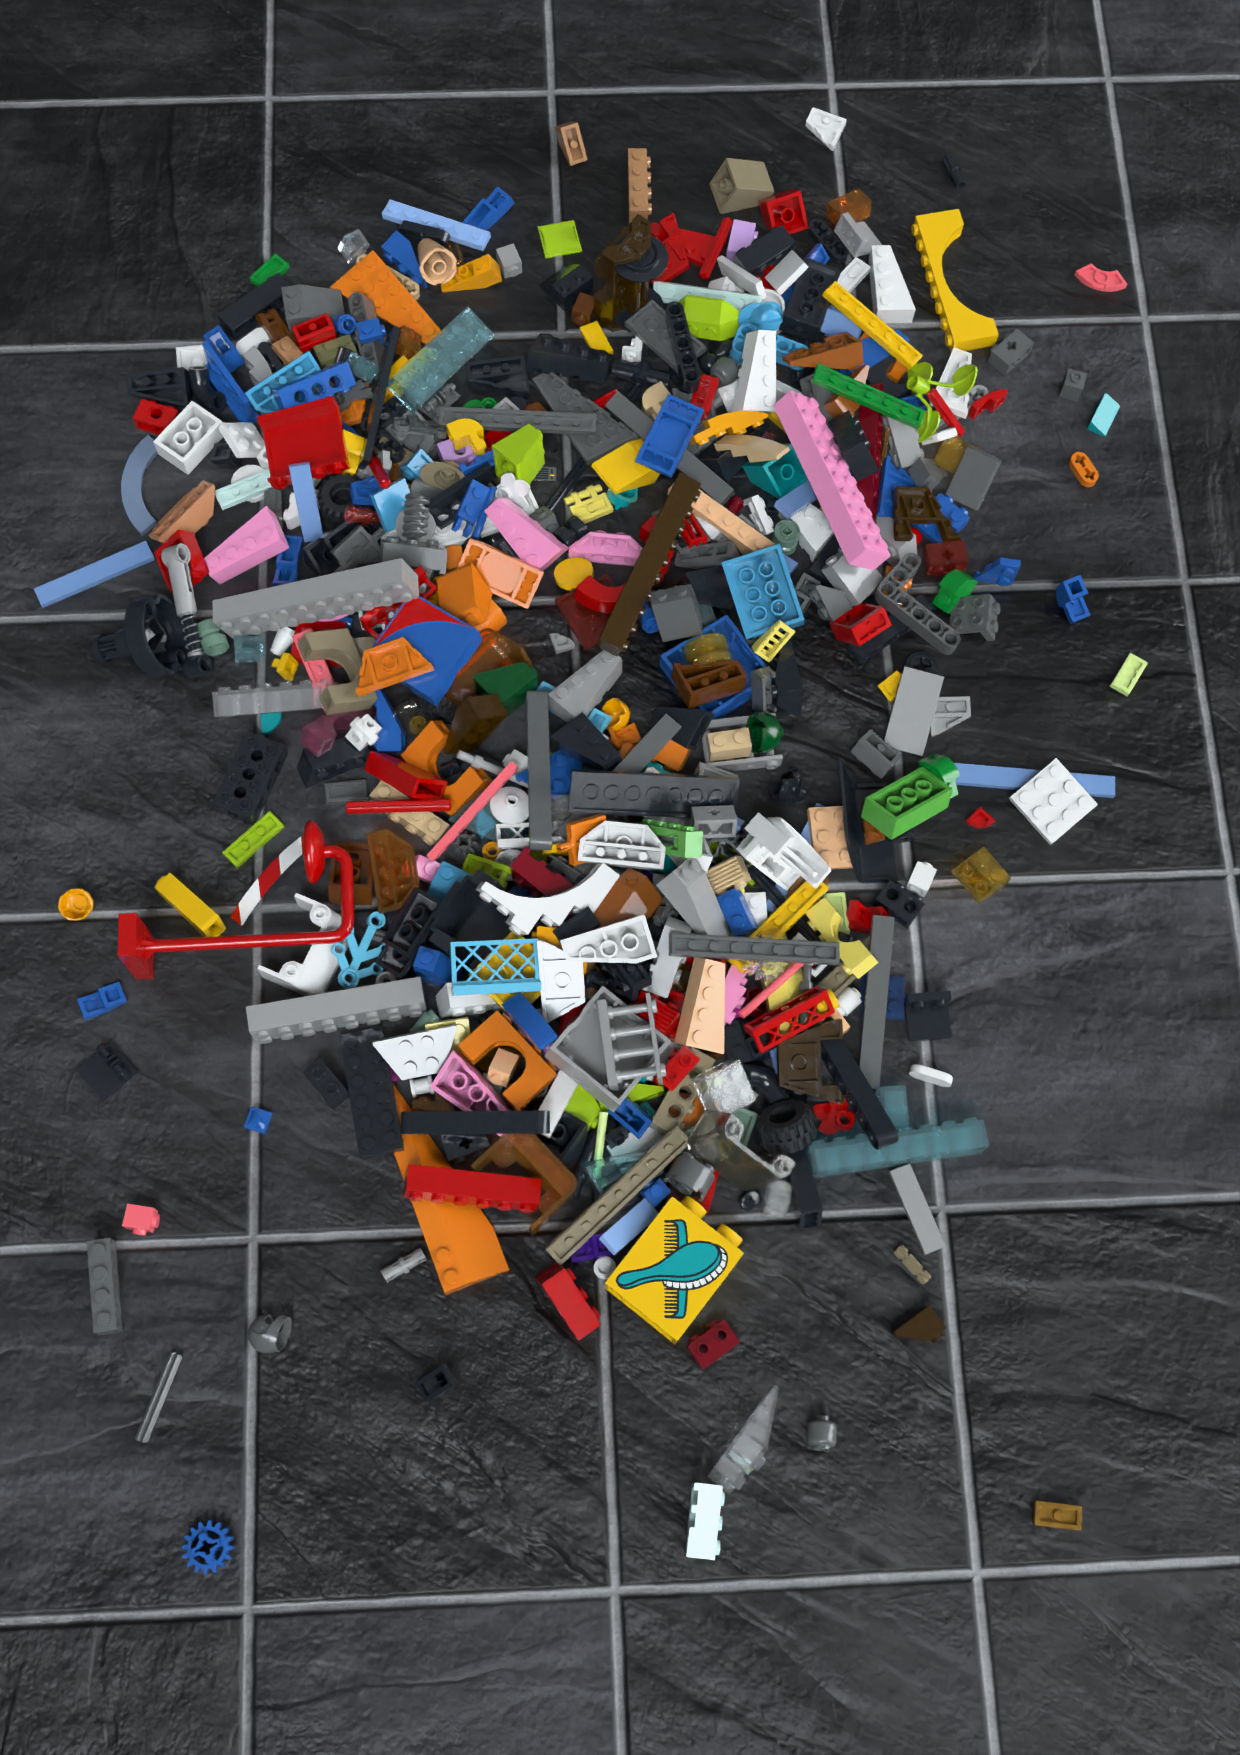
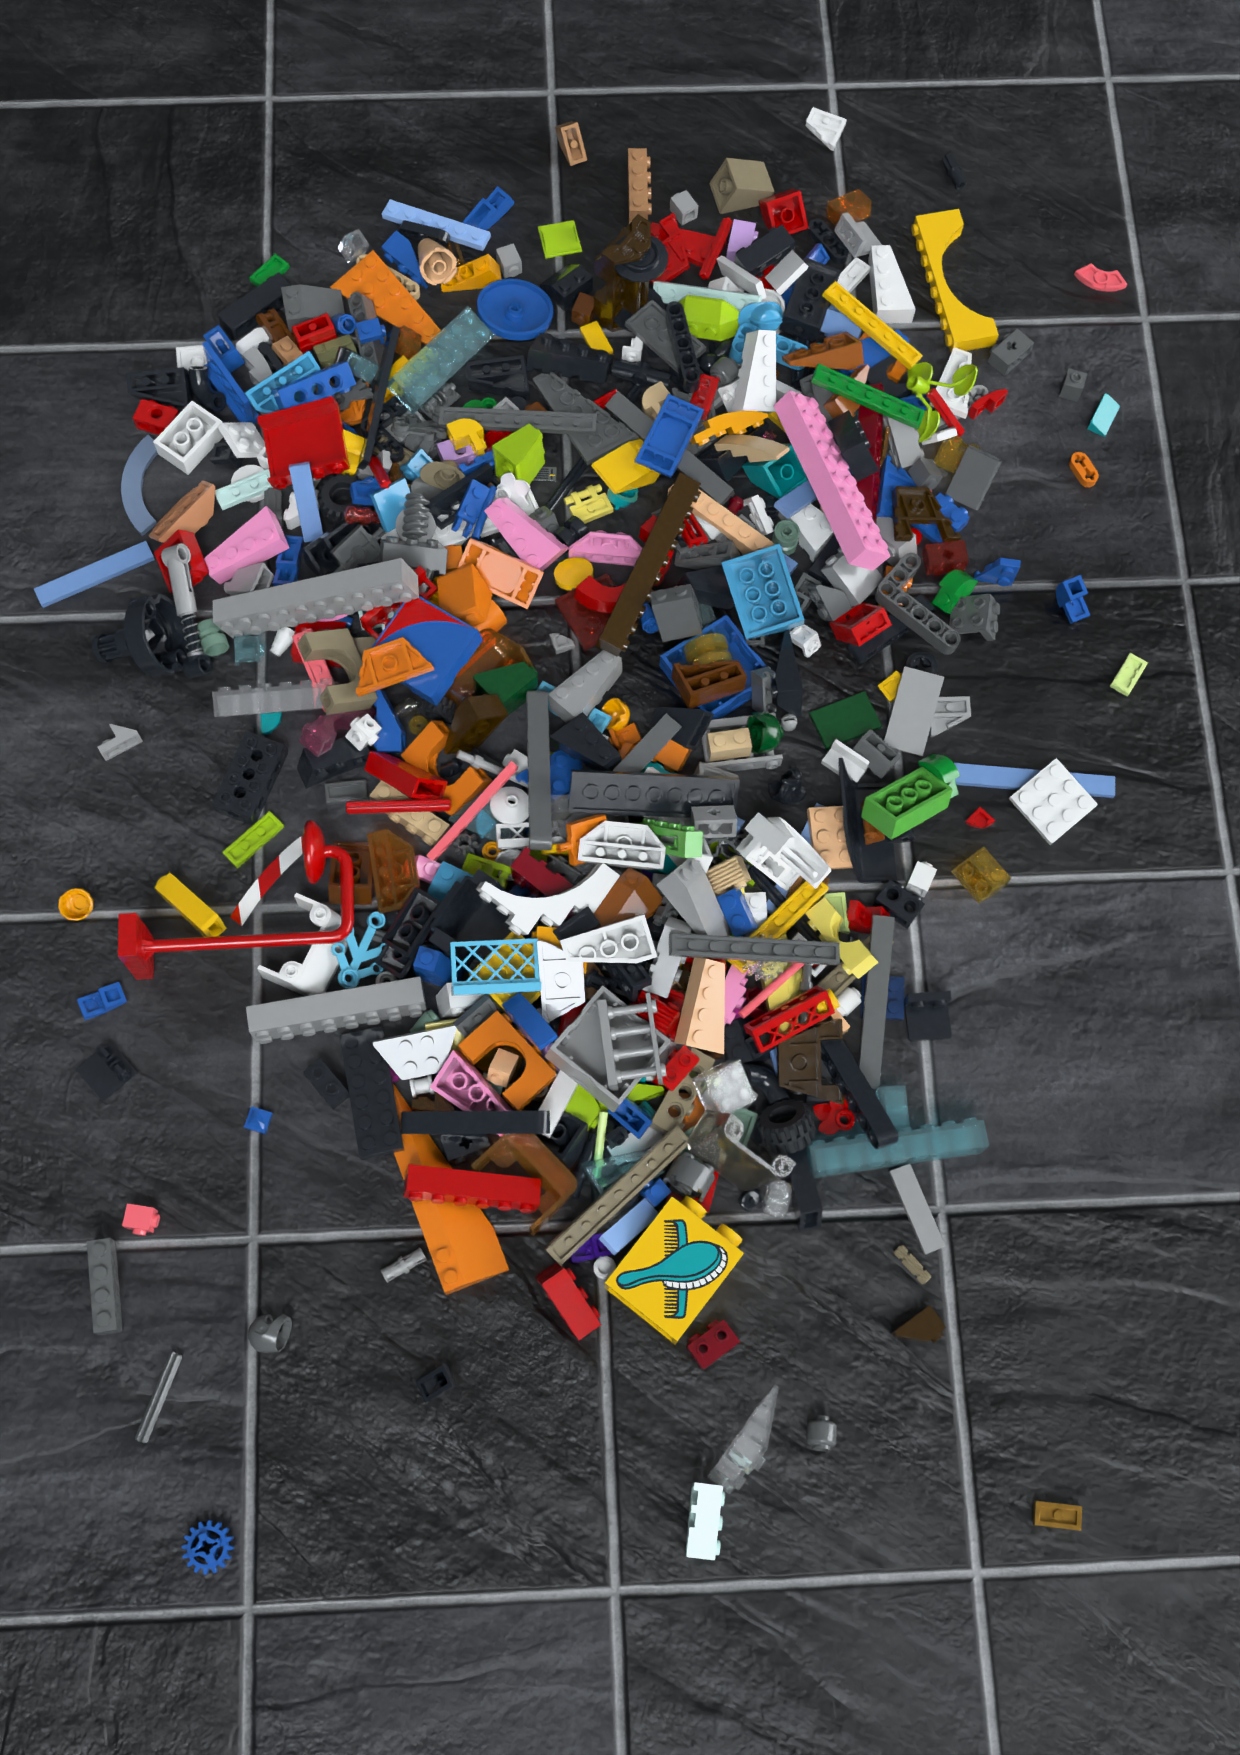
(124, 740): none -> light grey slope
(249, 579): none -> light grey torso
(286, 666): yellow tile -> none
(475, 1016): none -> dark grey plate
(515, 309): none -> blue dish
(683, 207): none -> light grey brick
(769, 654): light yellow slope -> none
(789, 725): none -> light grey hinge
(806, 639): none -> white bracket
(845, 720): none -> dark green tile
(855, 763): none -> white panel
(931, 1075): white tile -> none

